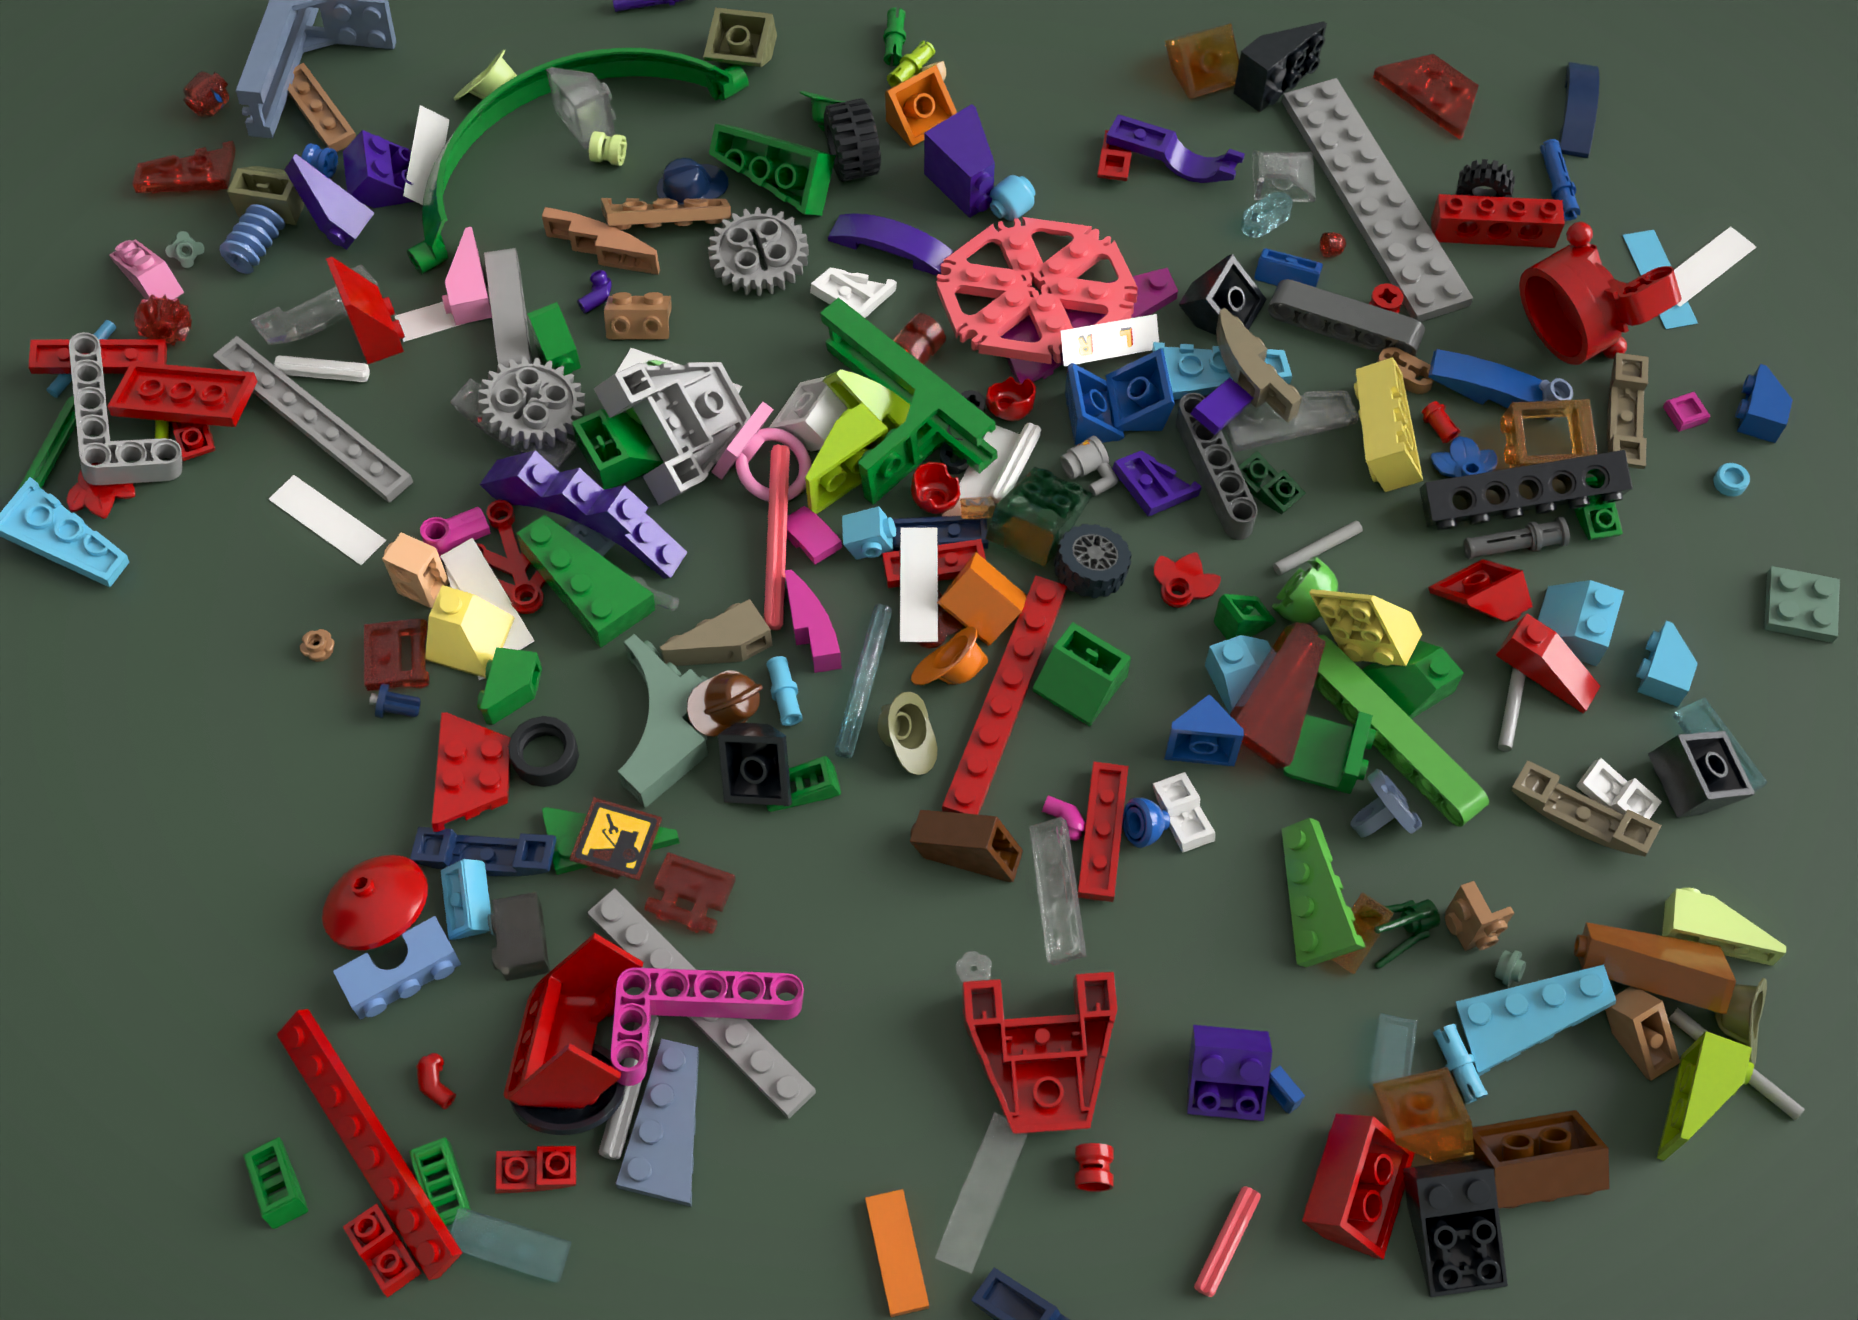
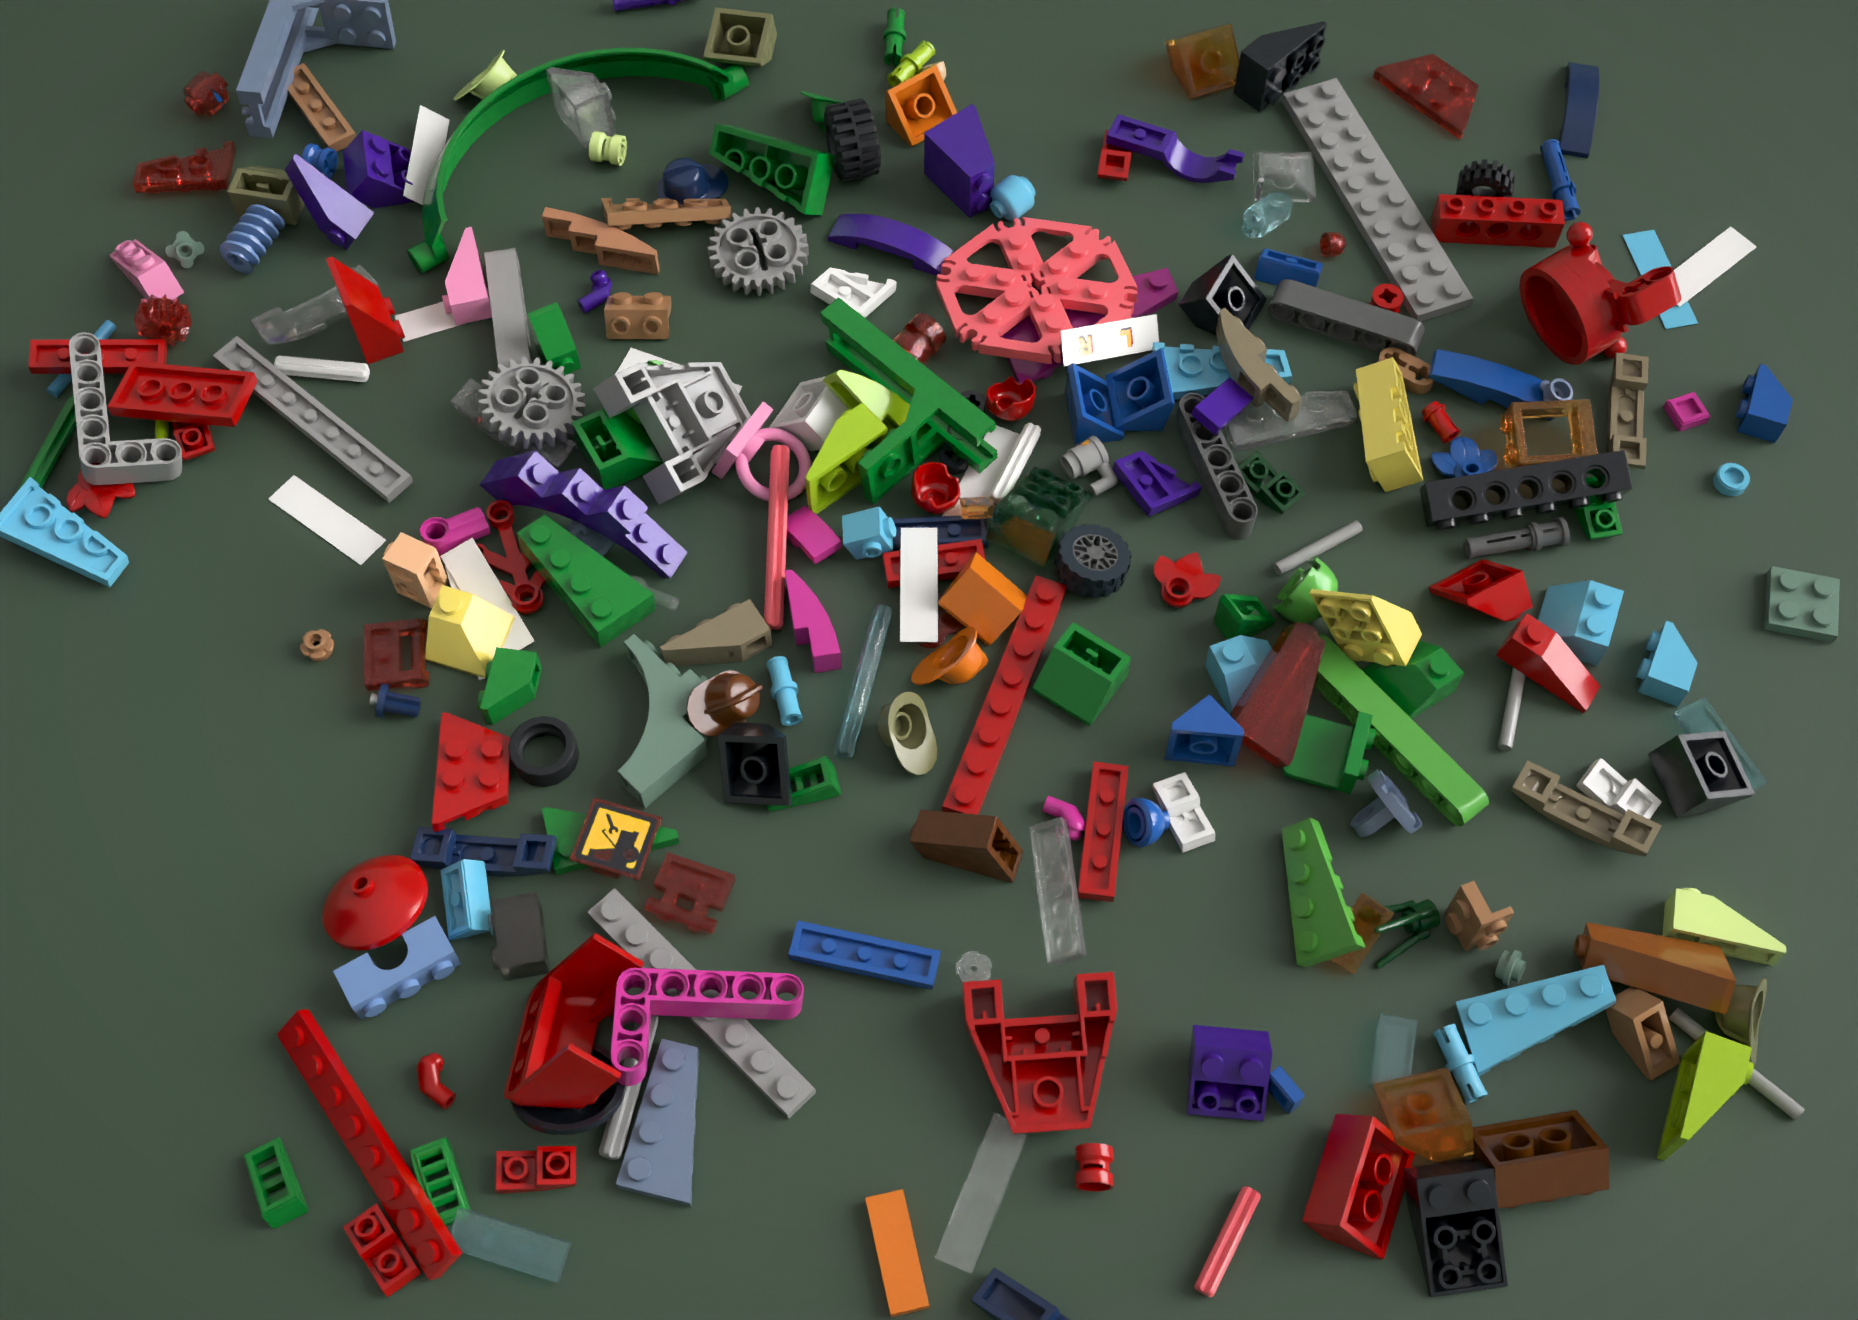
(864, 955): none -> blue plate

